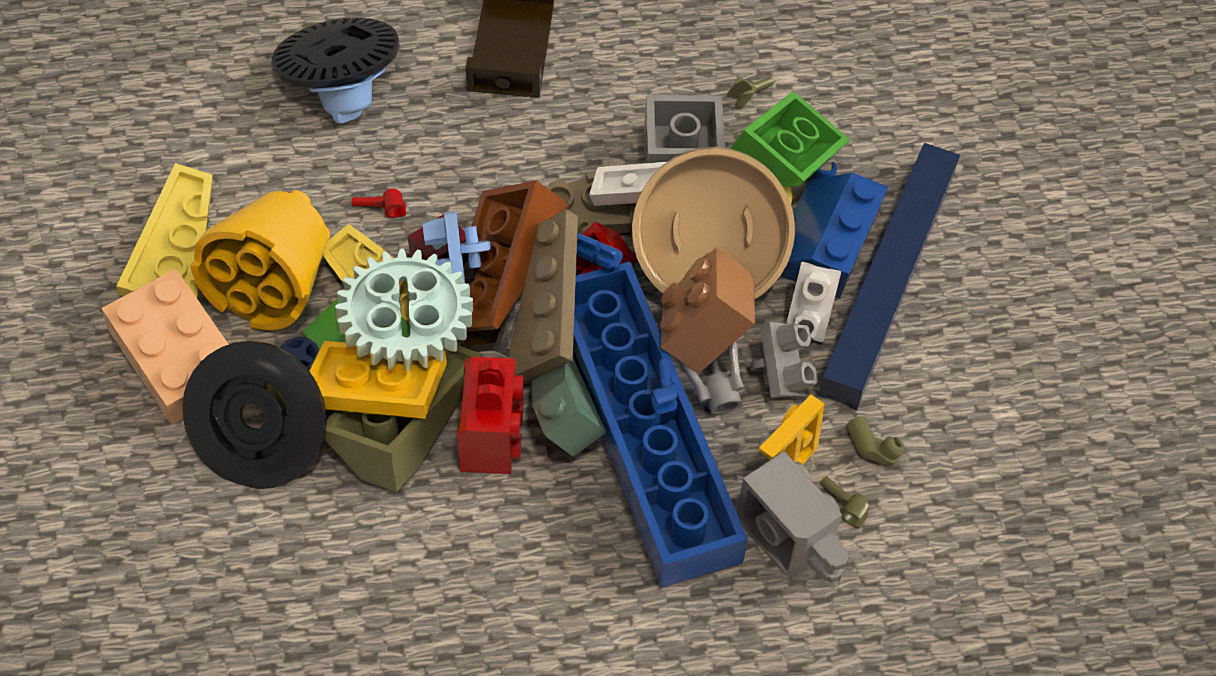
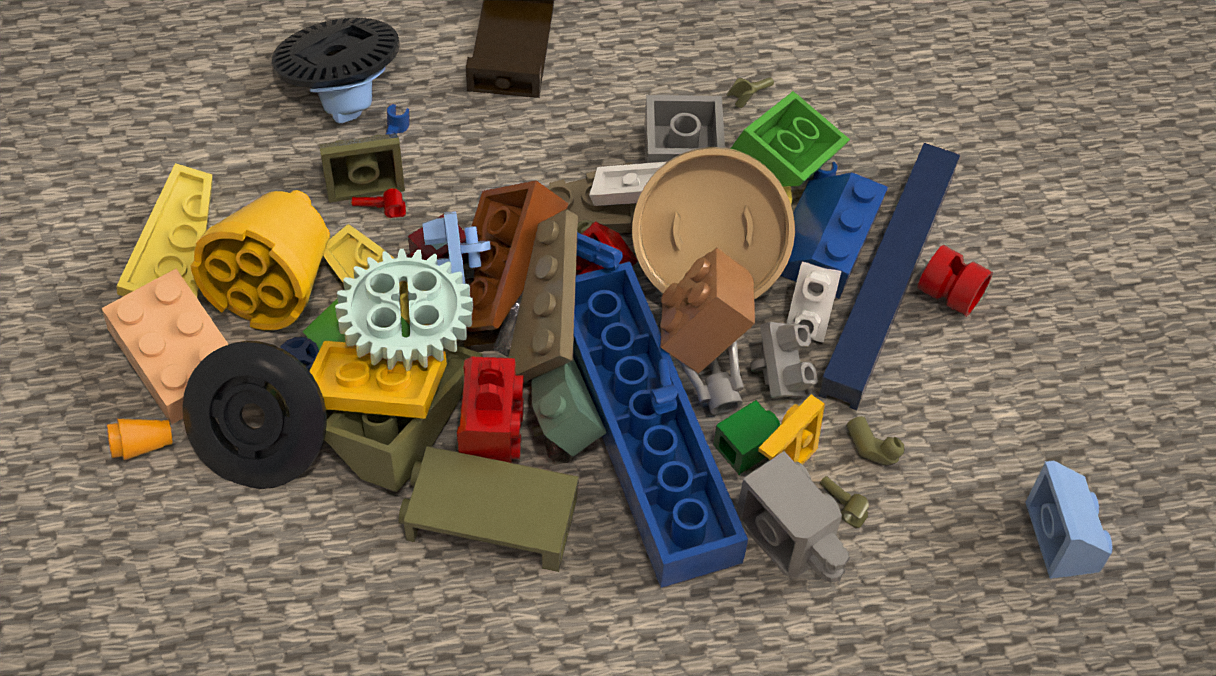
(137, 436): none -> light orange cone
(362, 167): none -> olive slope
(397, 123): none -> blue hand
(491, 503): none -> olive panel
(742, 435): none -> green brick
(954, 280): none -> red wheel
(1067, 522): none -> light blue slope

